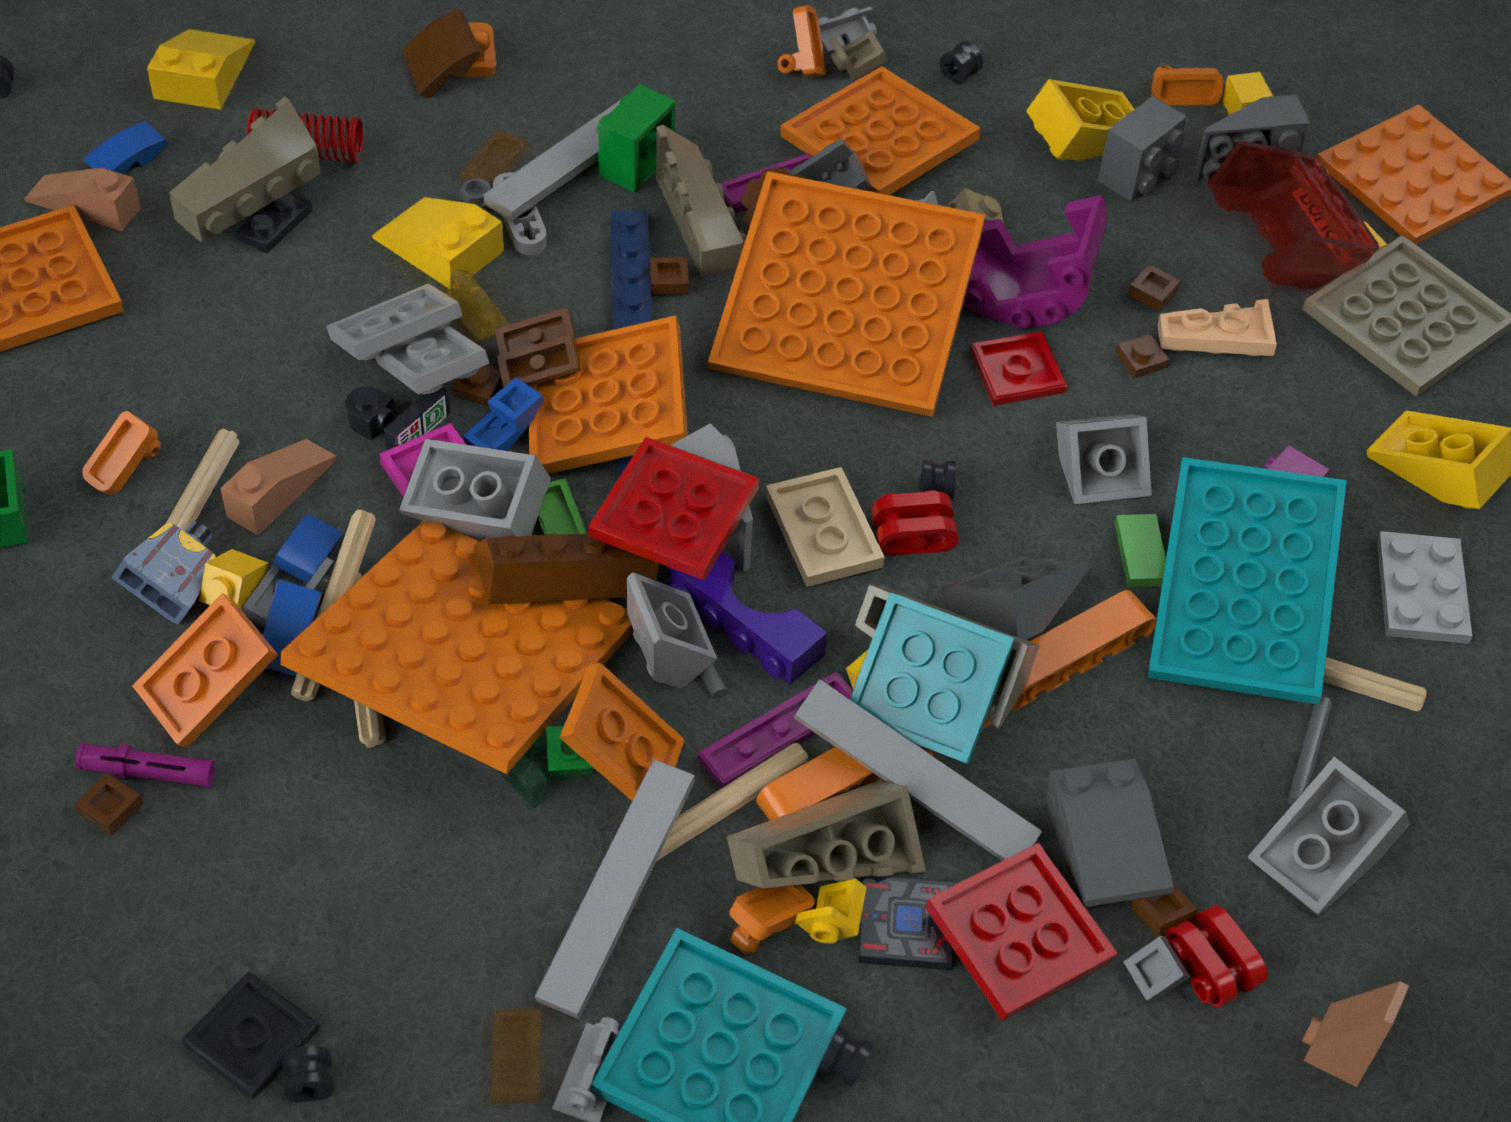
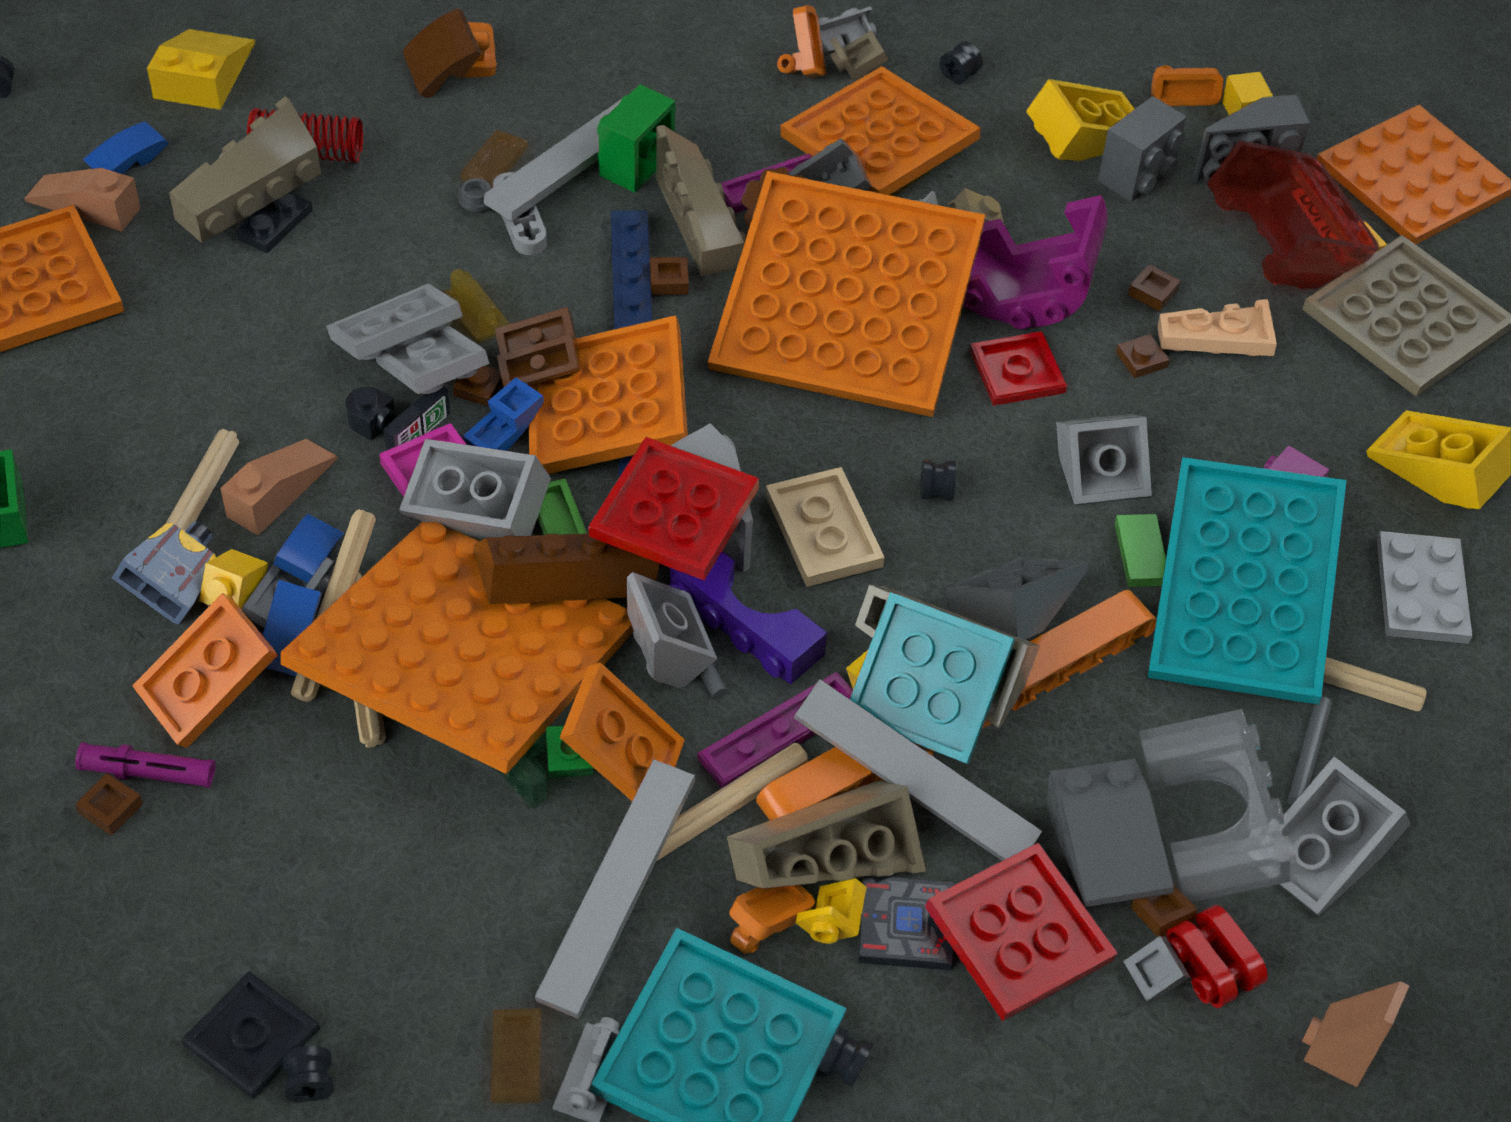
(120, 453): orange piece -> none
(444, 237): yellow slope -> none
(914, 523): red brick -> none
(1223, 751): none -> clear arch

